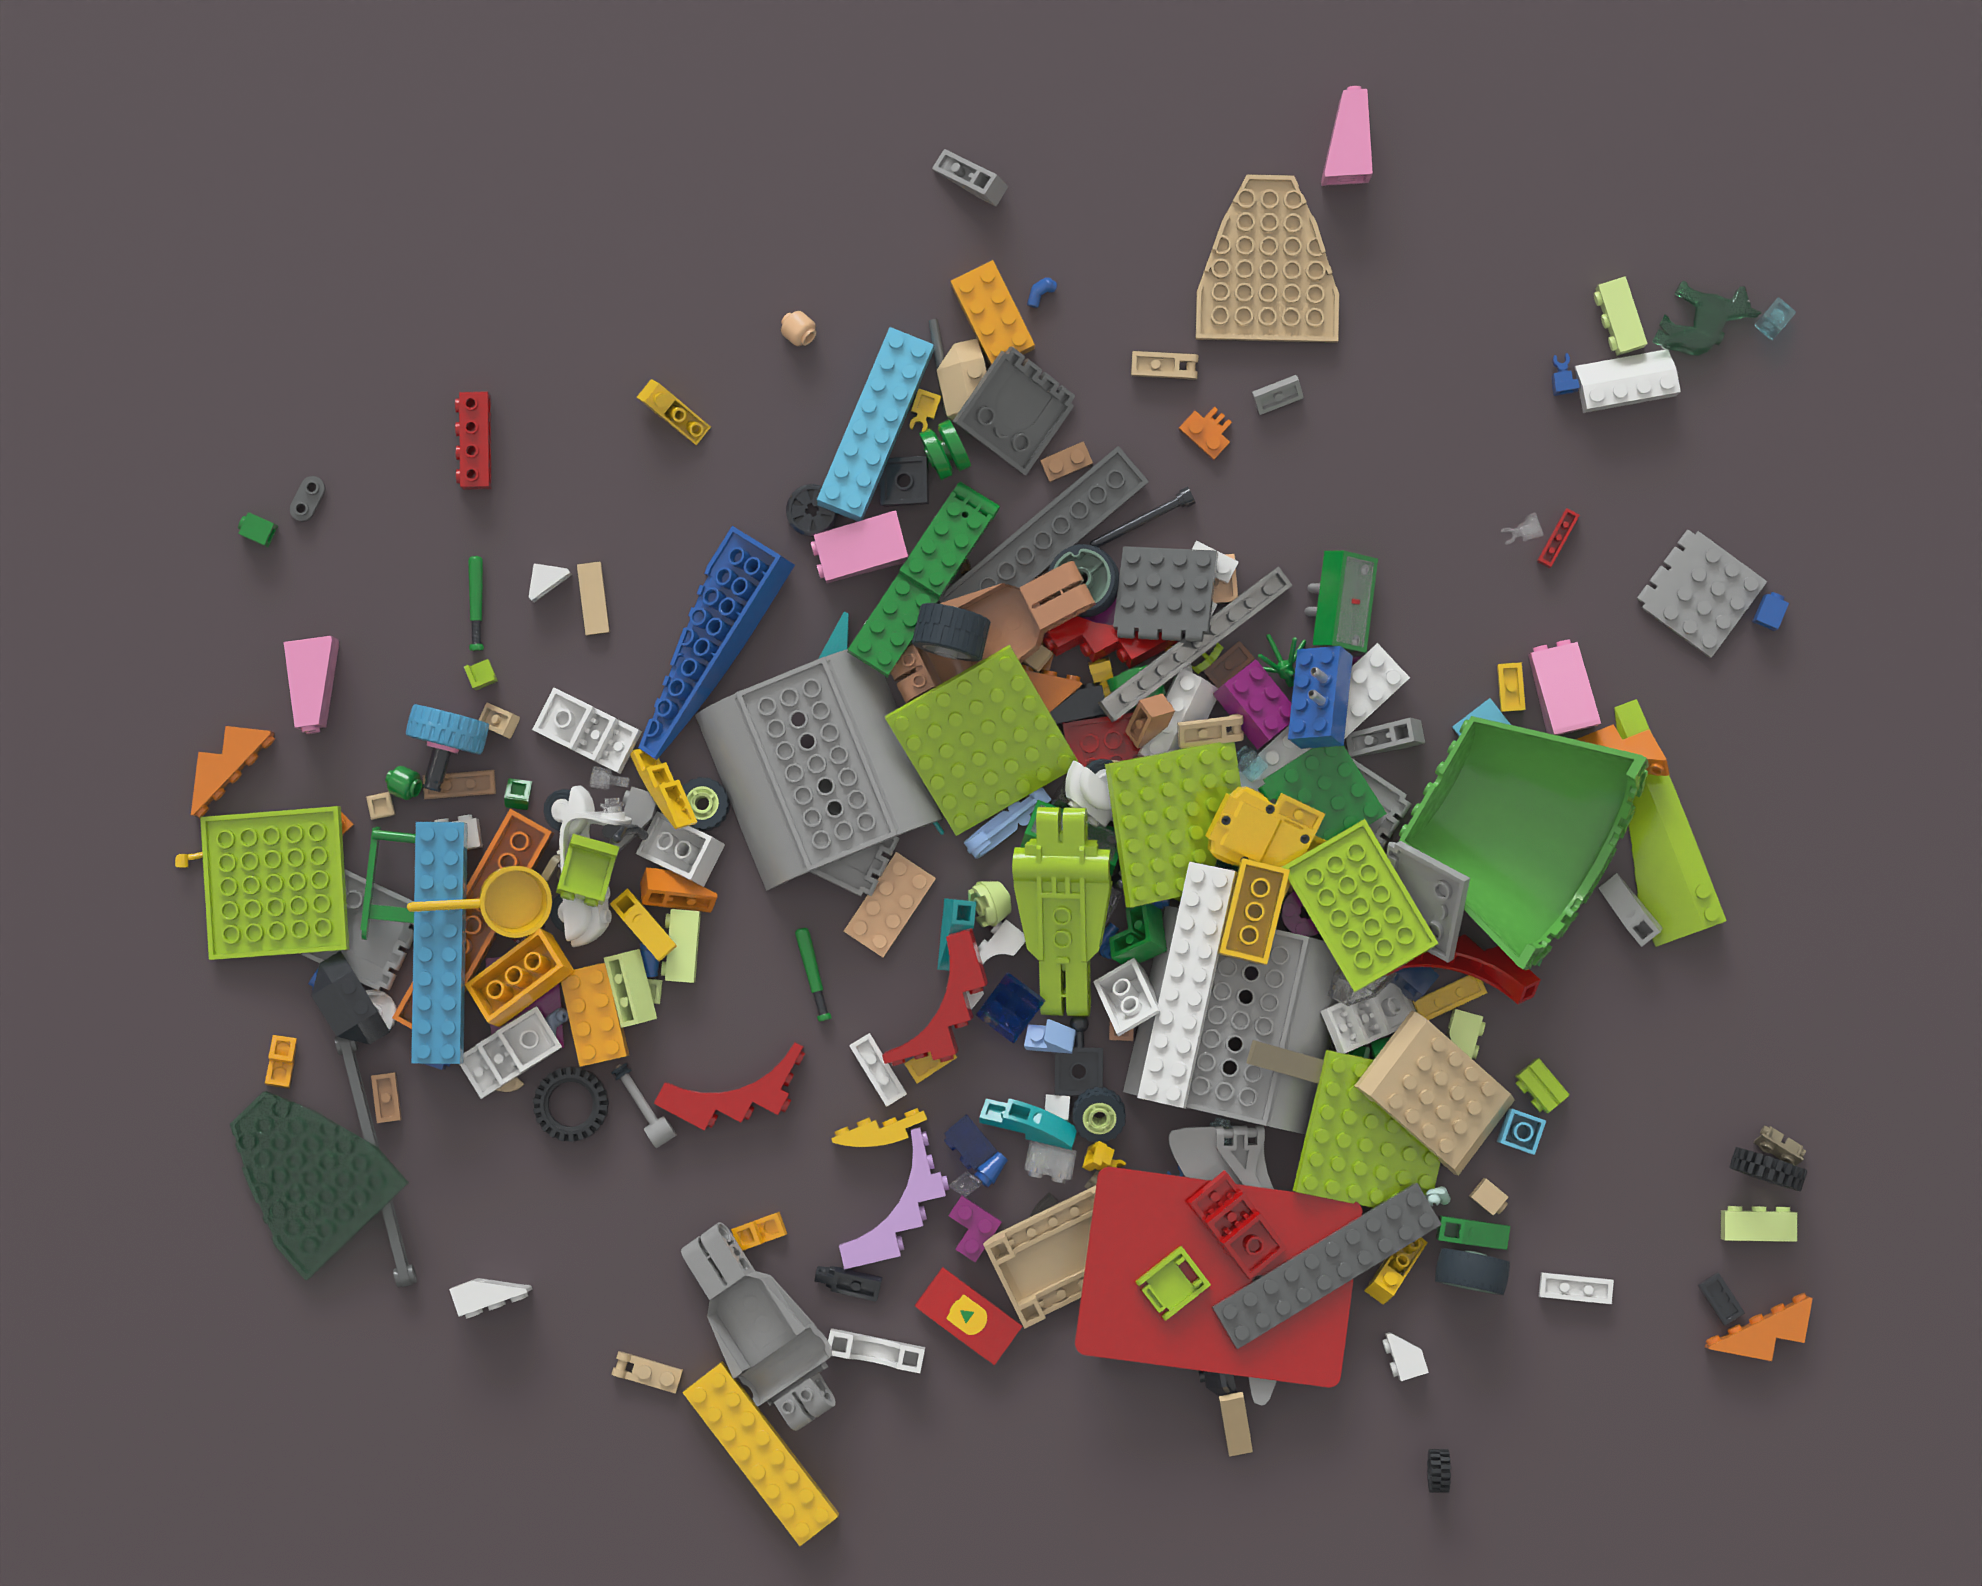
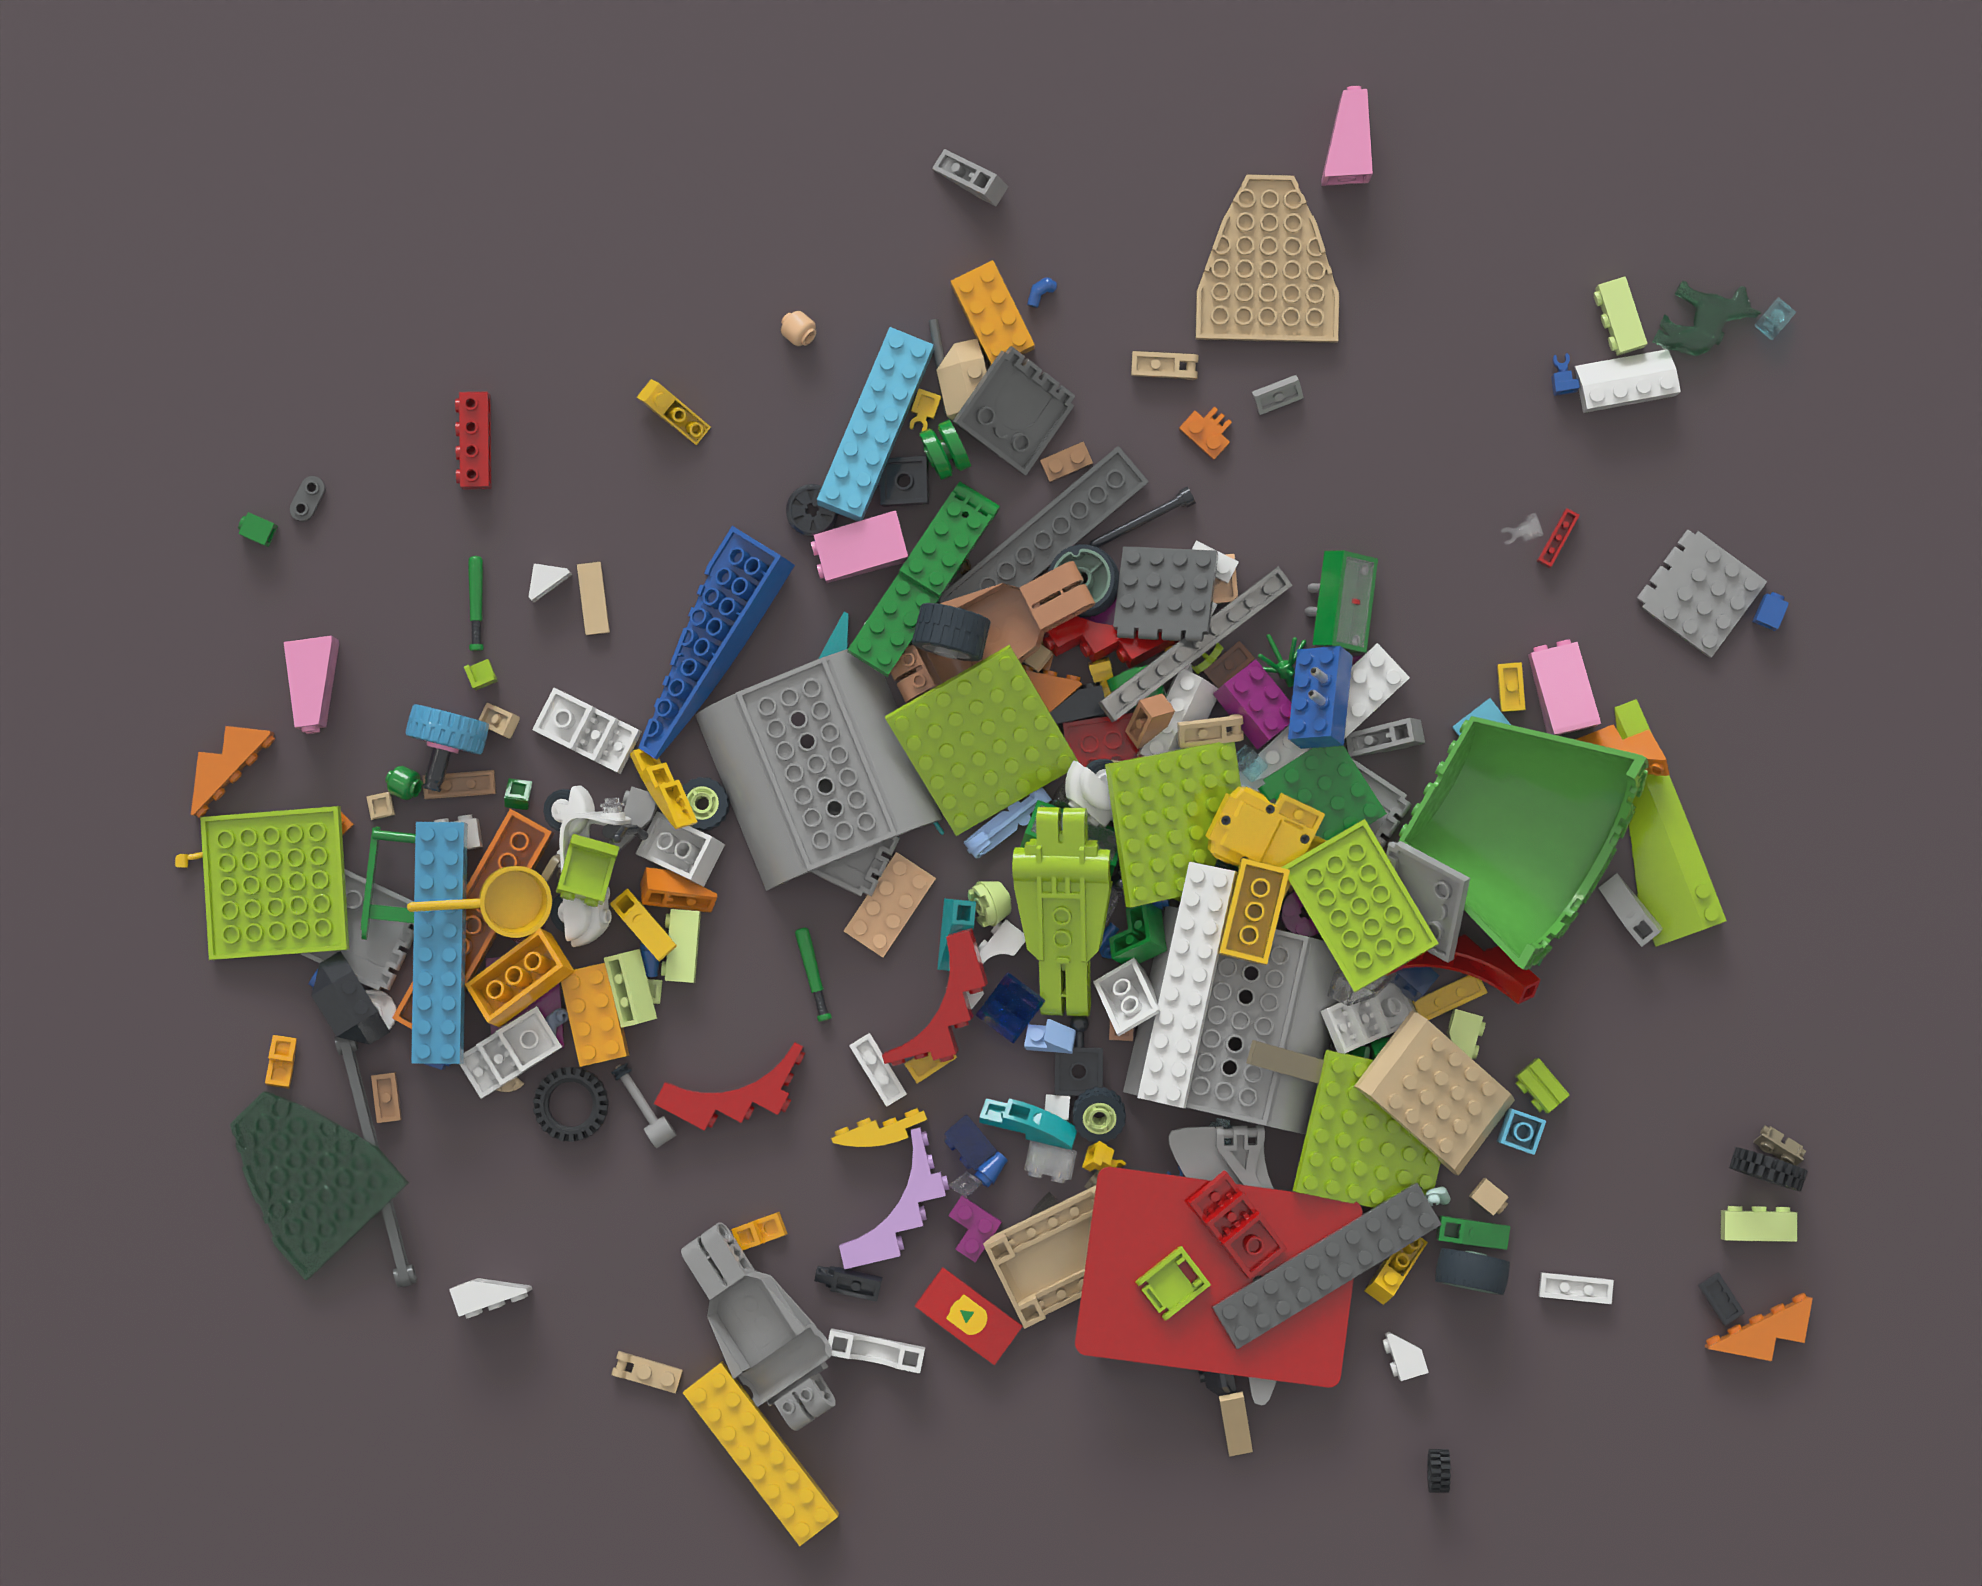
(602, 779): clear piece -> none

